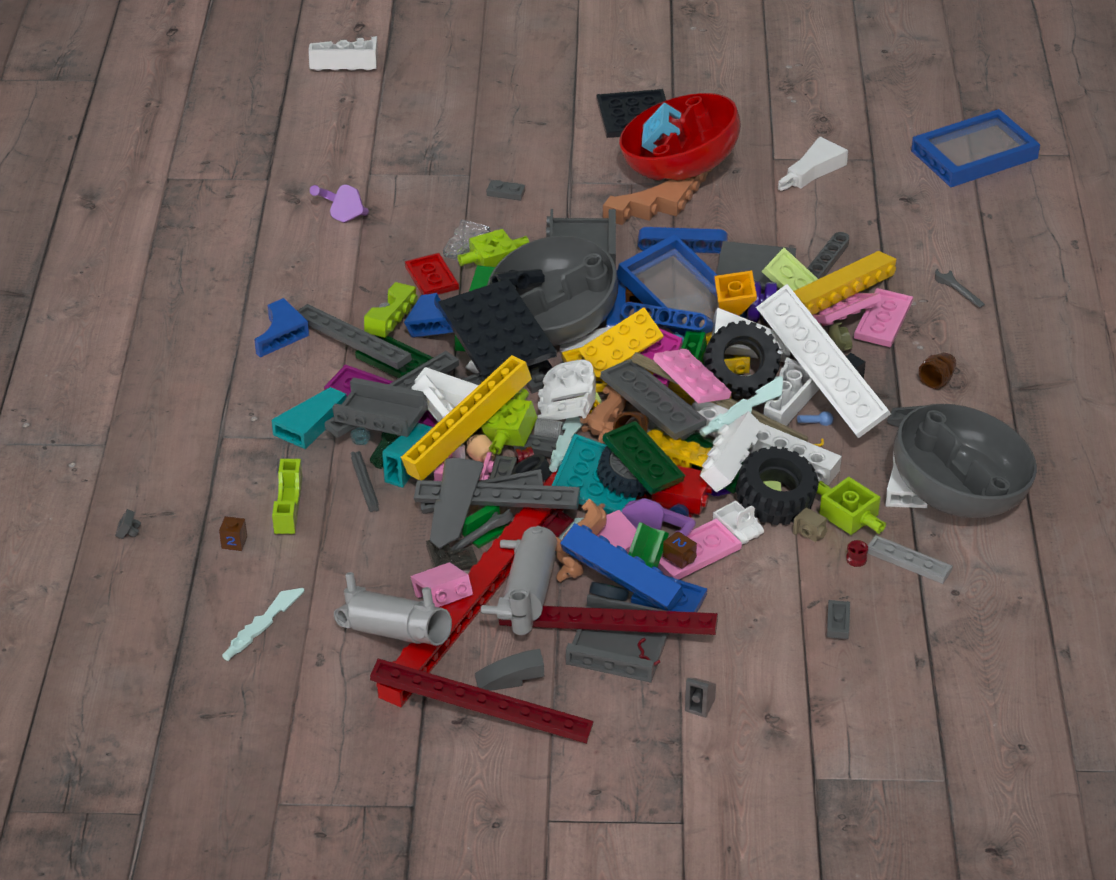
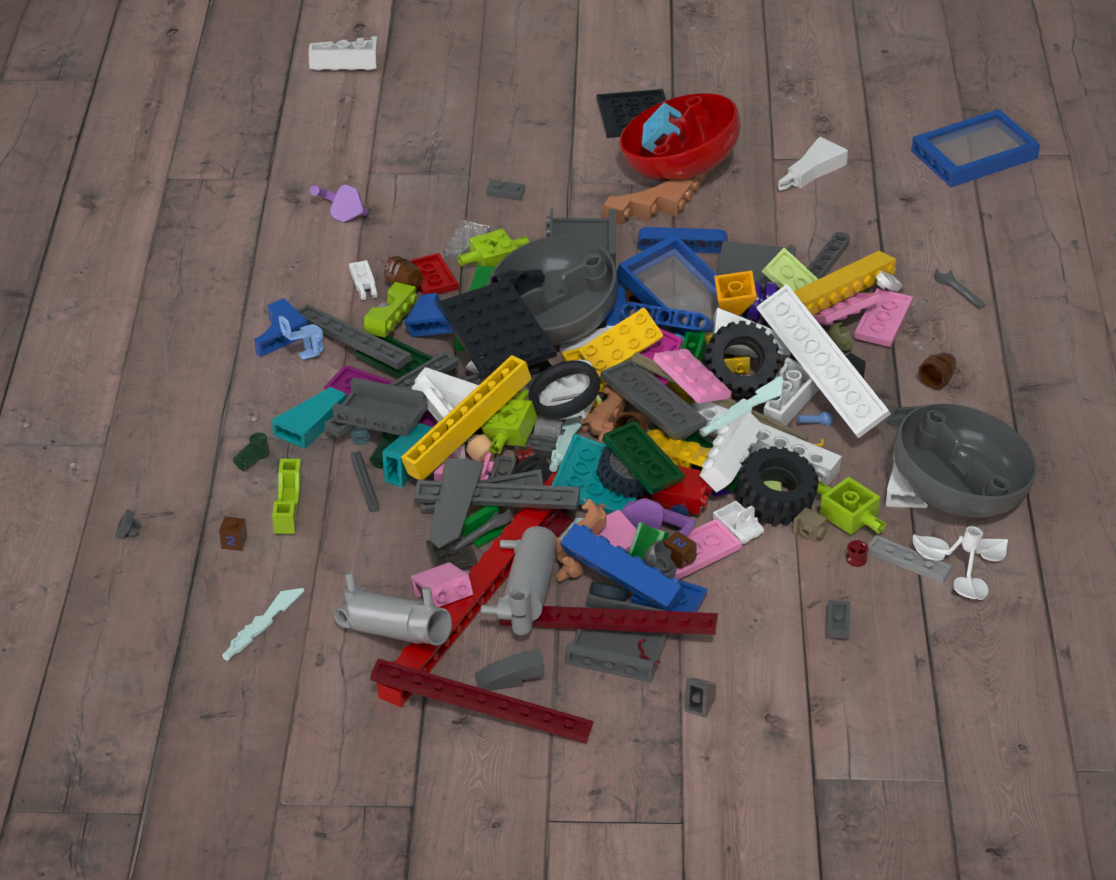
(256, 449): none -> clear green piece
(305, 332): none -> light blue piece
(363, 278): none -> white hinge
(405, 272): none -> reddish brown helmet
(573, 406): none -> black tyre
(660, 557): none -> dark grey hair
(888, 281): none -> white plate
(989, 549): none -> white plant

